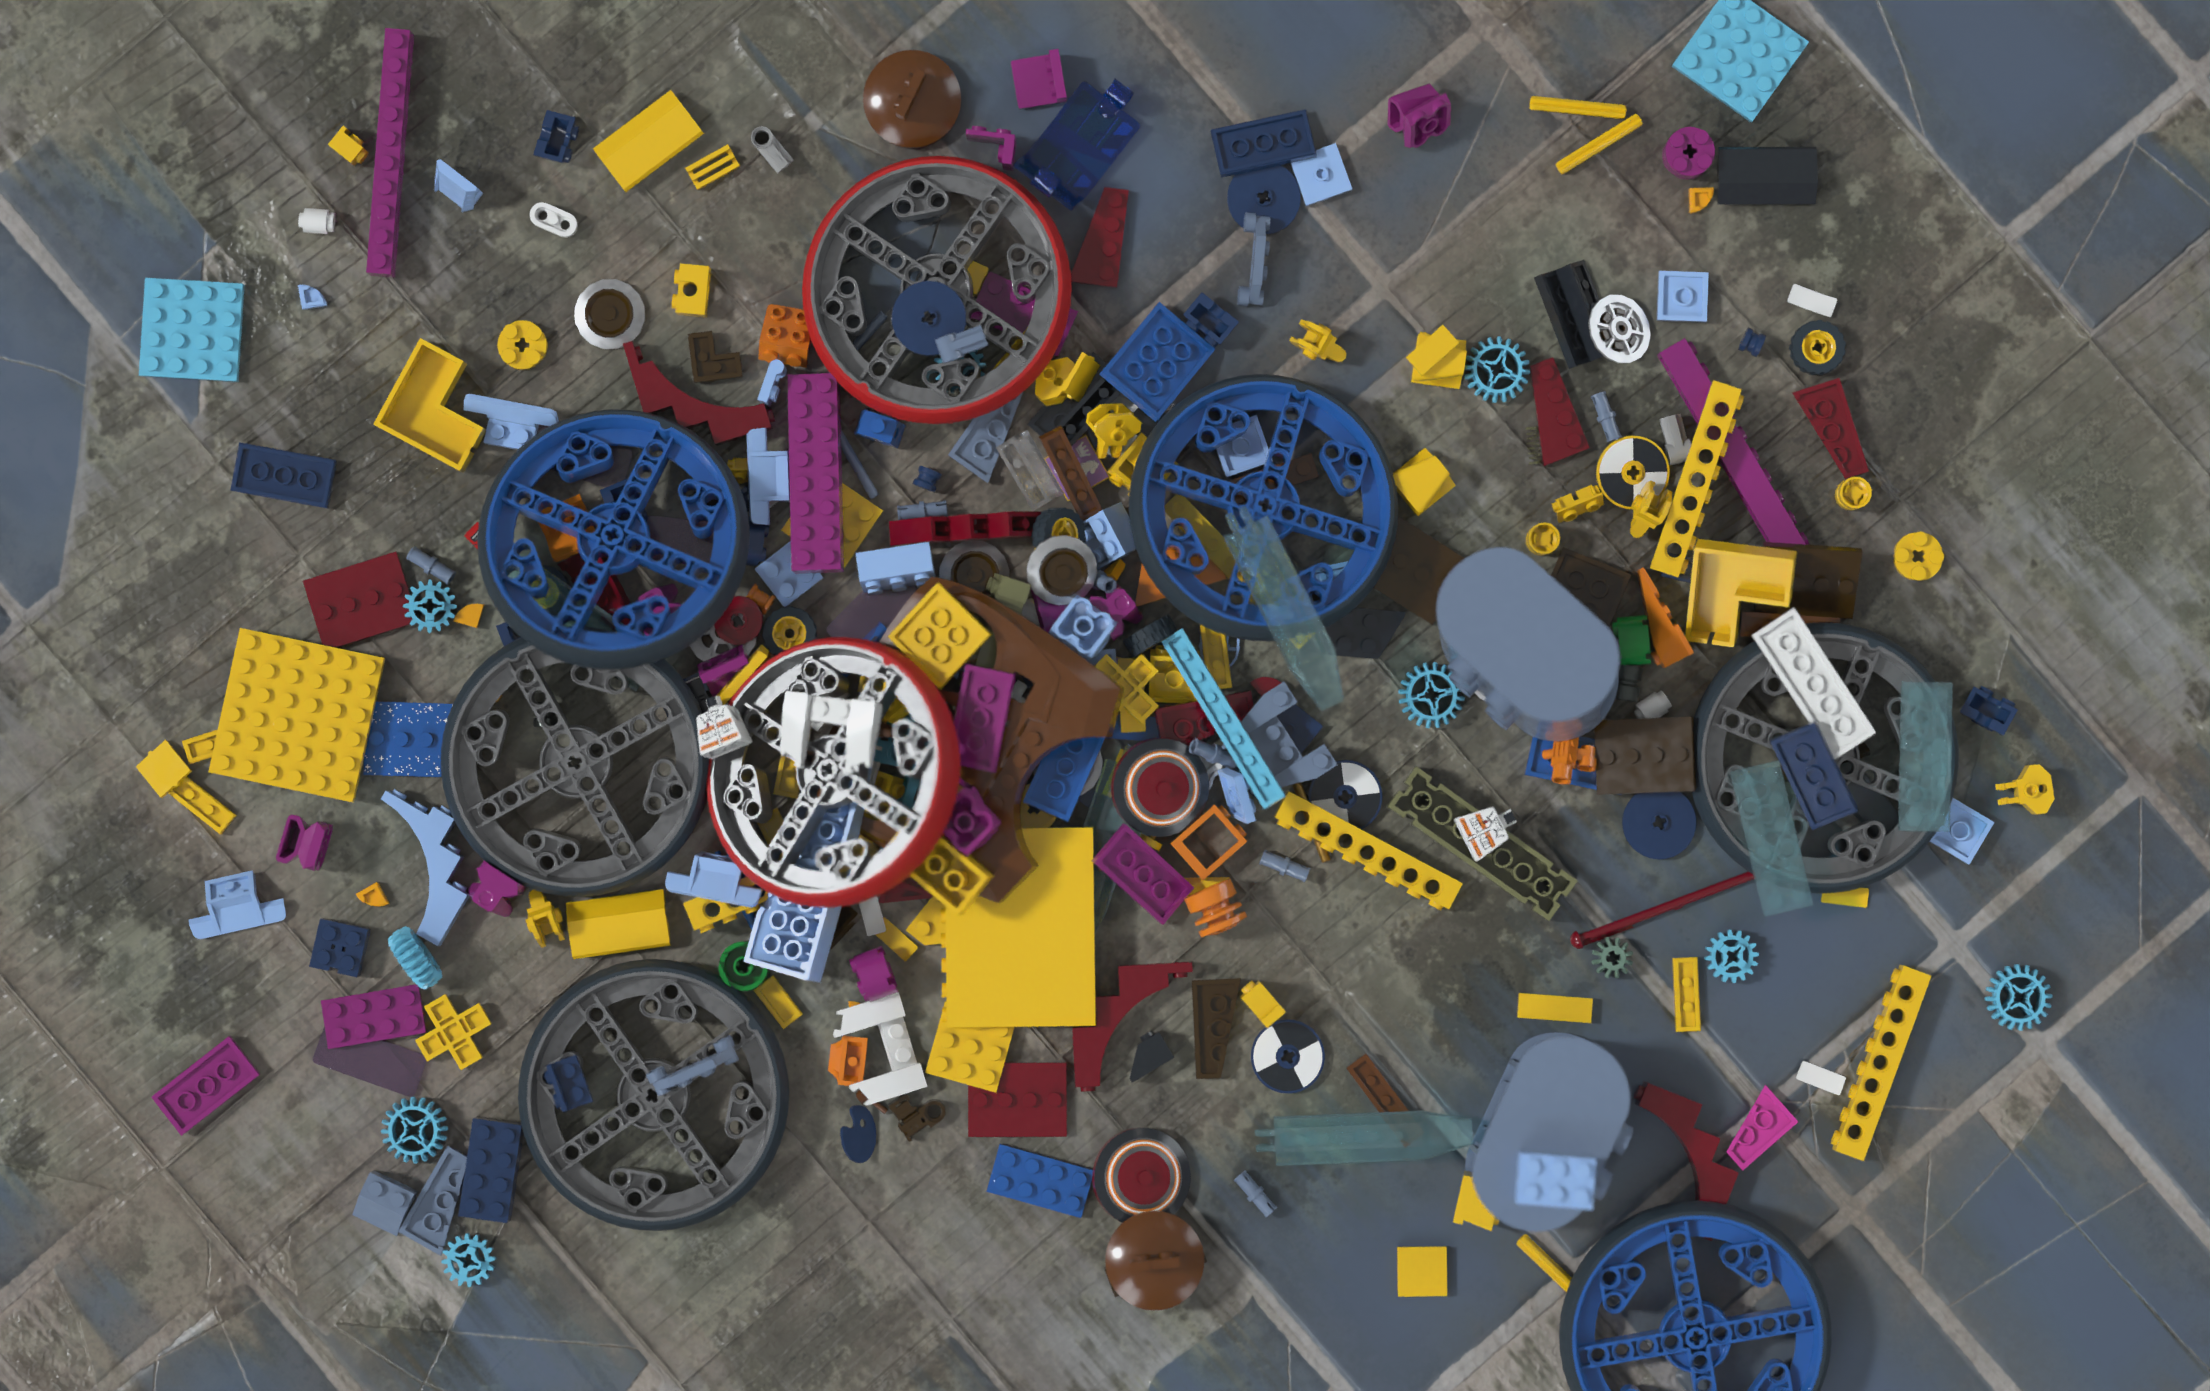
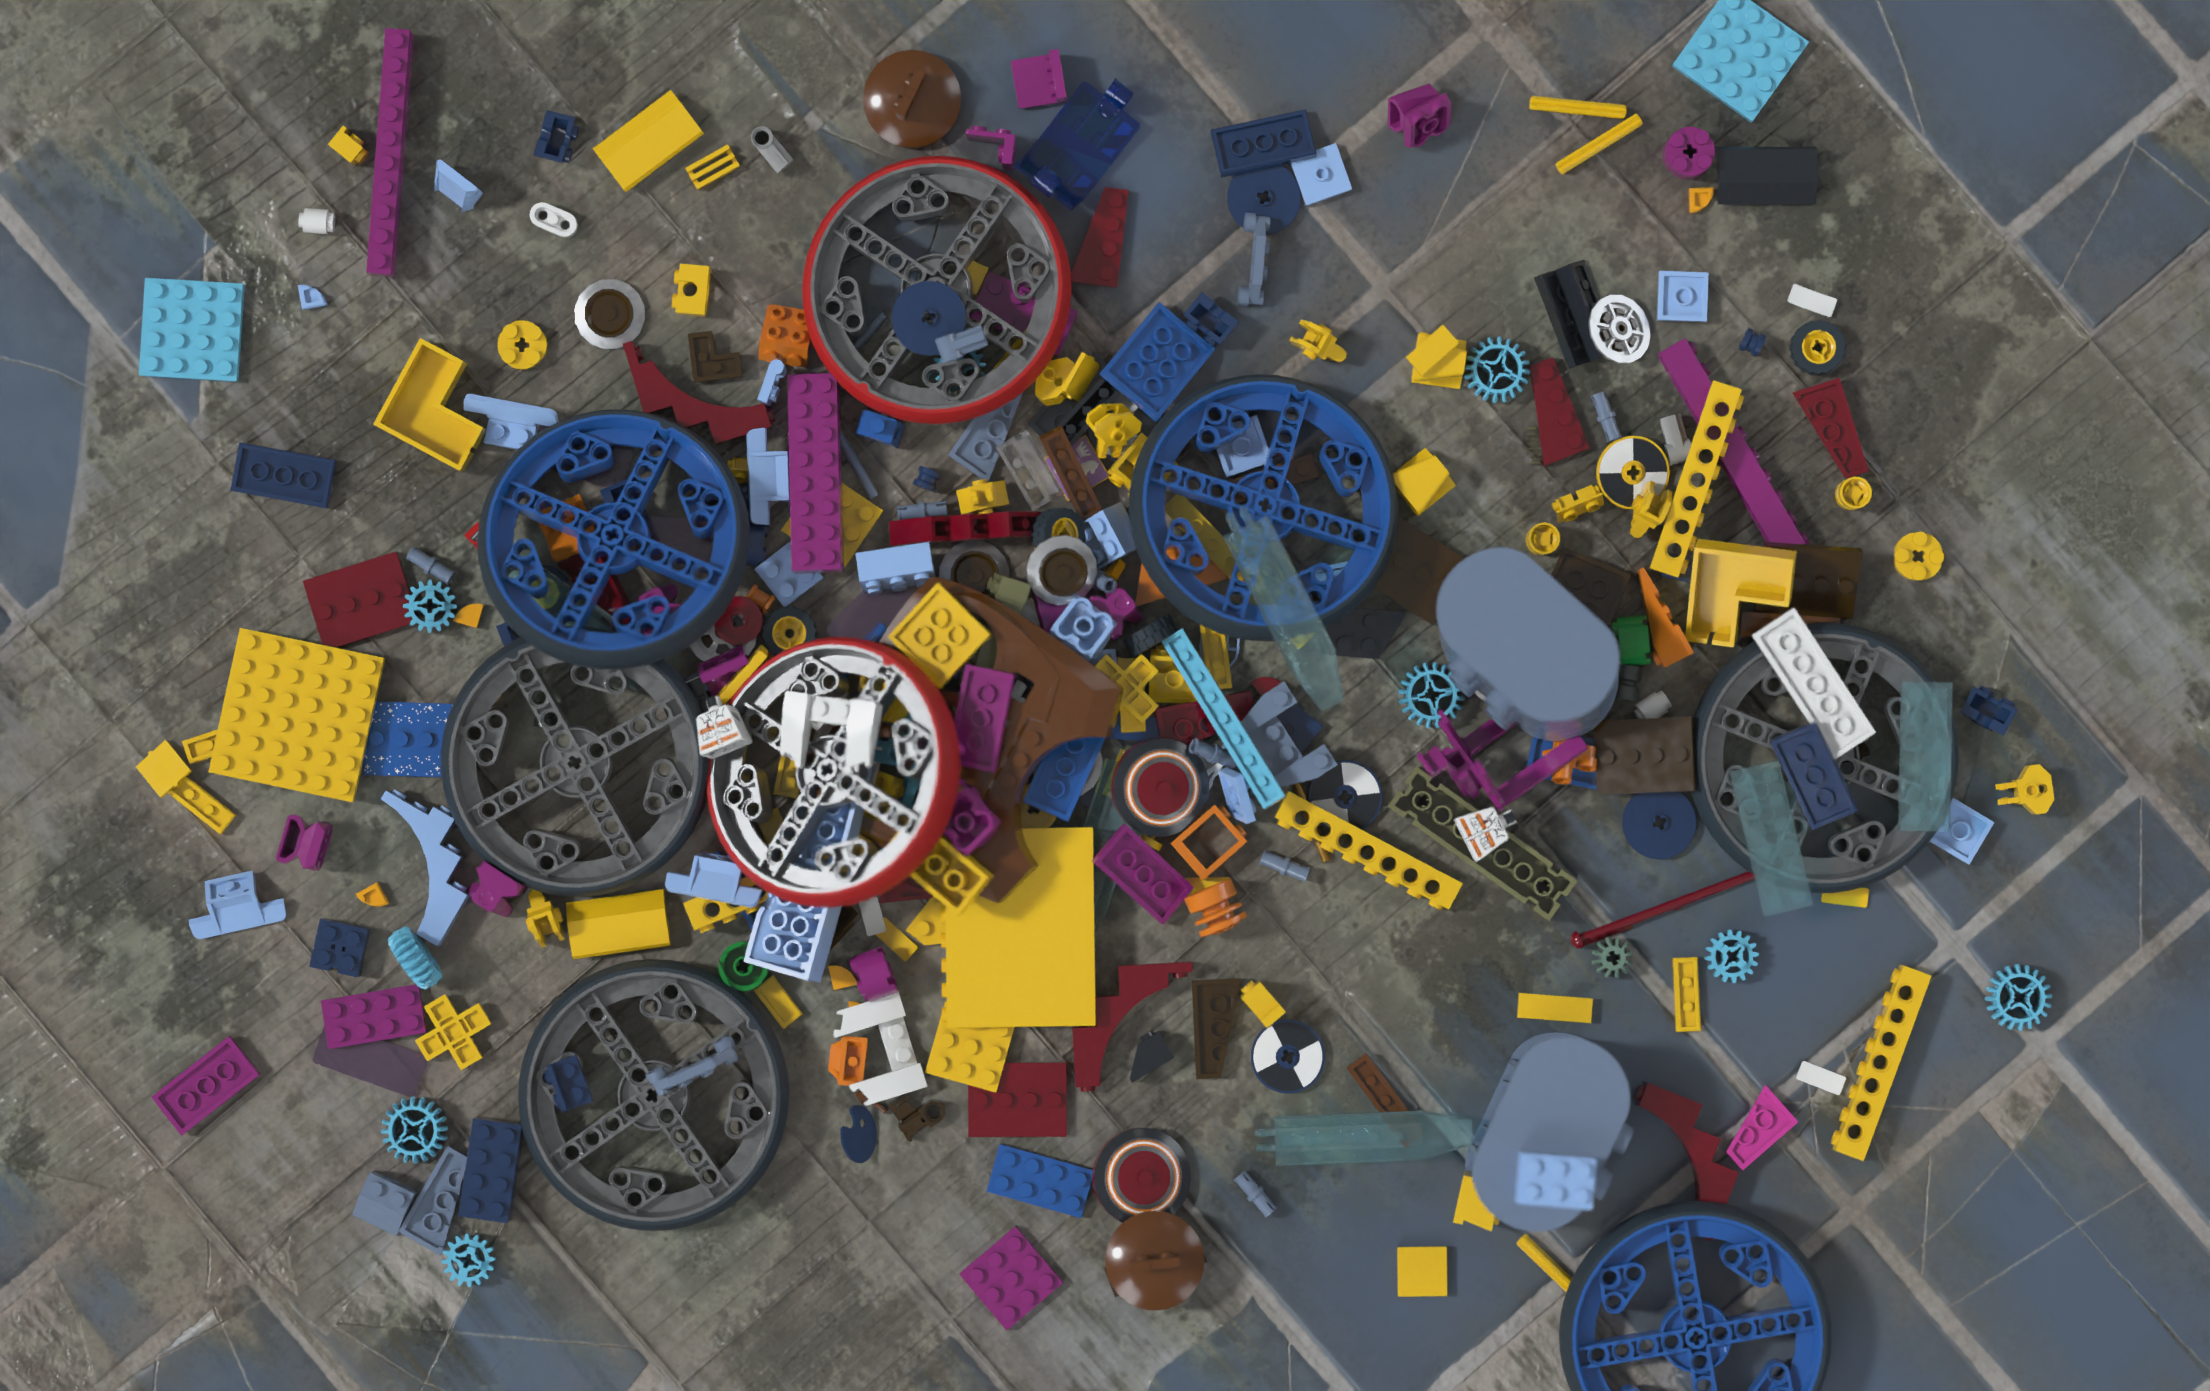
(841, 977): none -> light orange tile
(982, 497): none -> yellow hinge
(1011, 1278): none -> magenta plate
(1470, 774): none -> magenta piece

